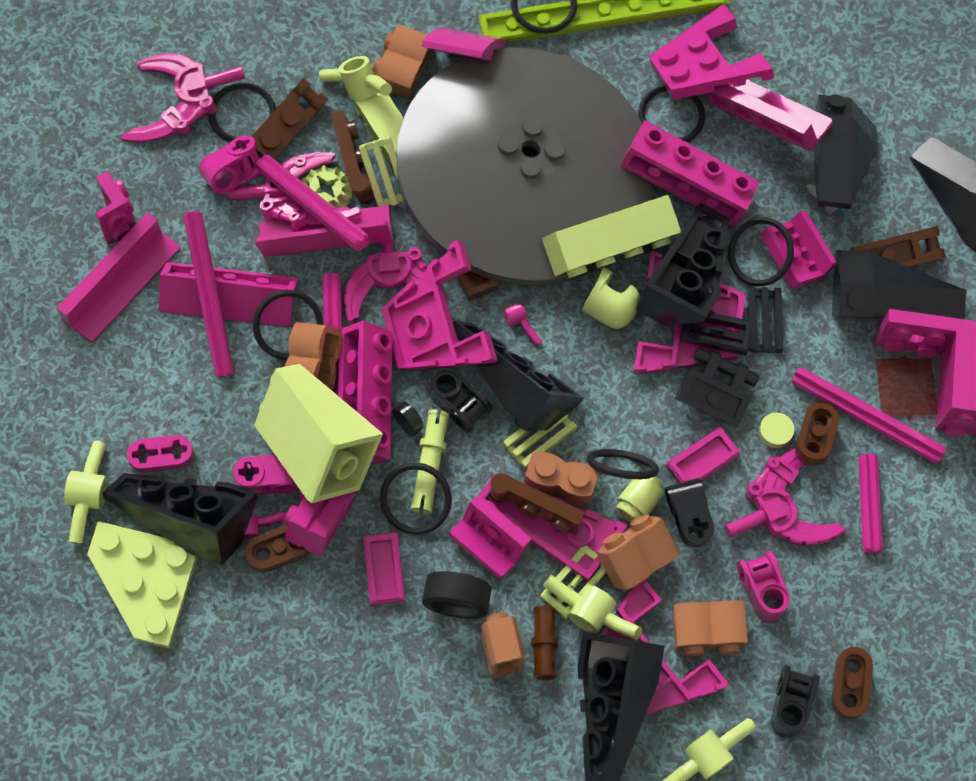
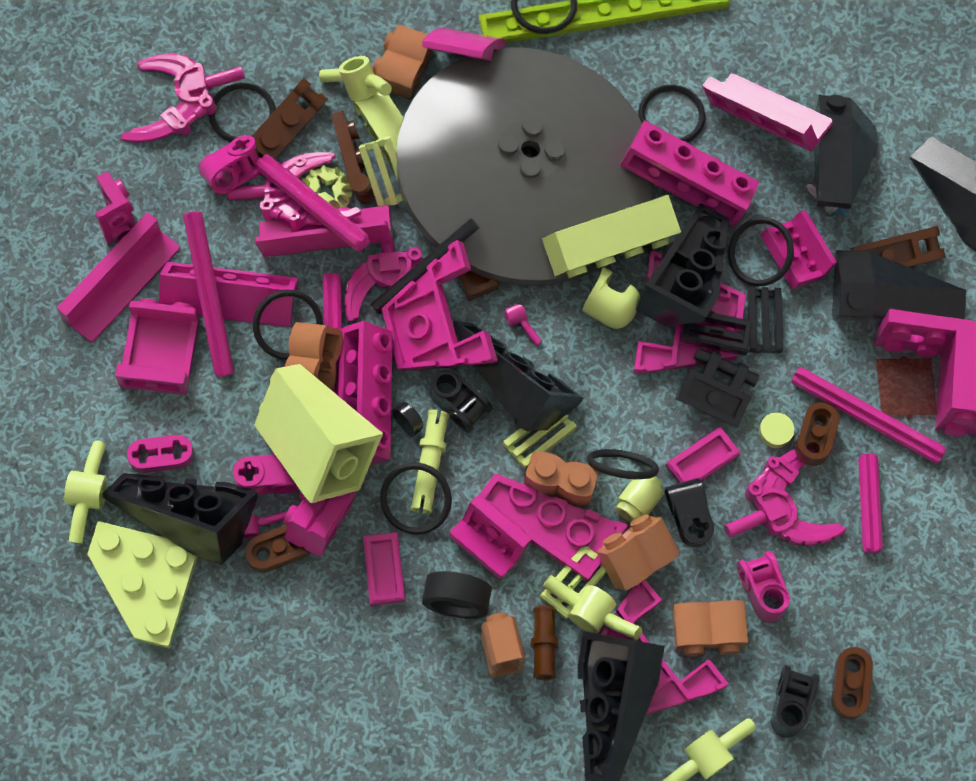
(159, 347): none -> dark pink panel
(418, 270): none -> black bar
(536, 503): reddish brown plate -> none
(694, 65): dark pink wing -> none

